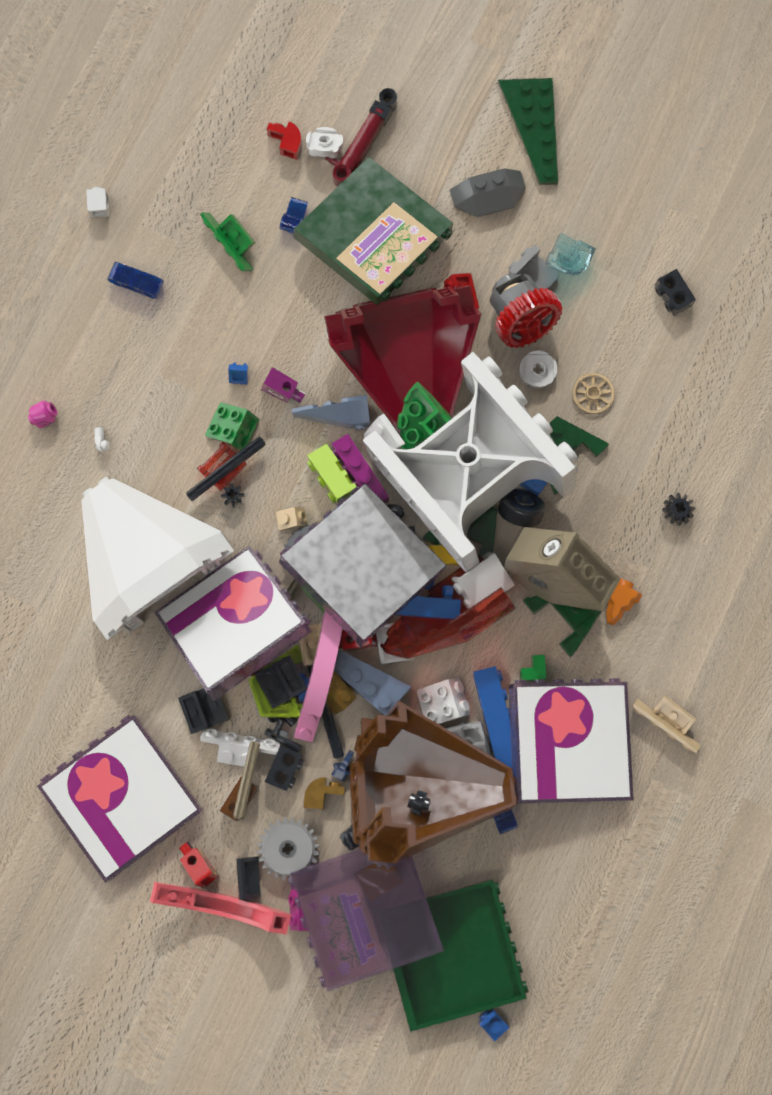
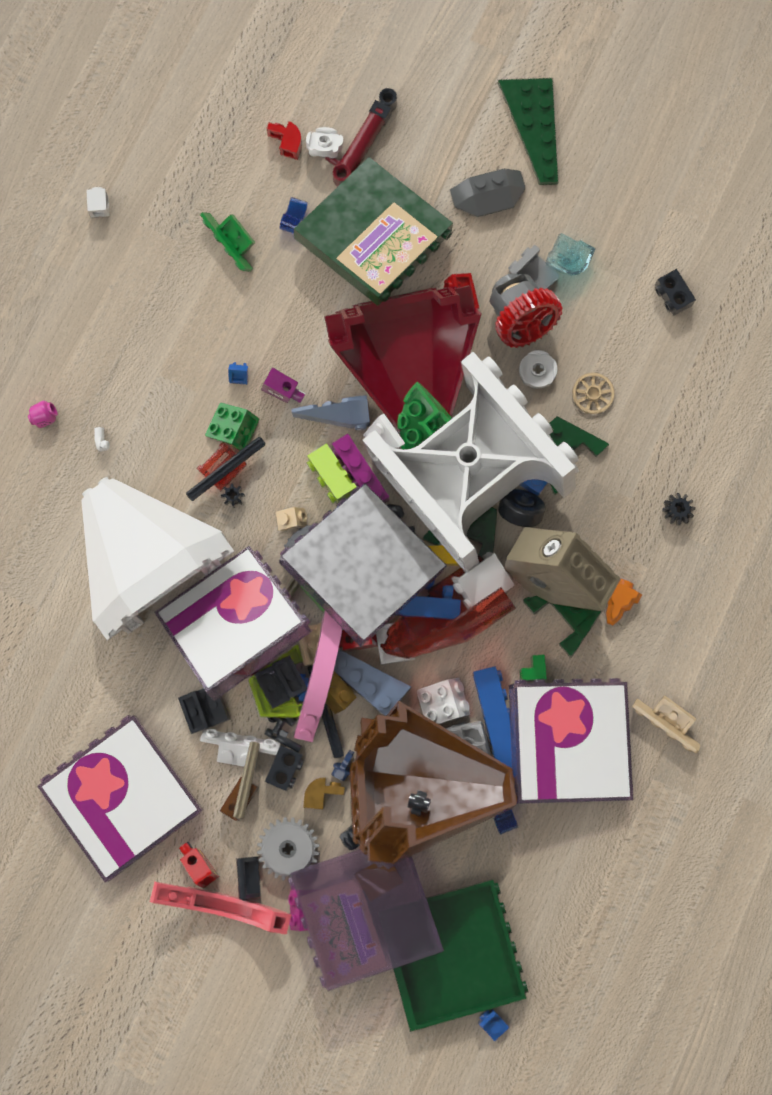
(135, 280): clear blue beam -> none

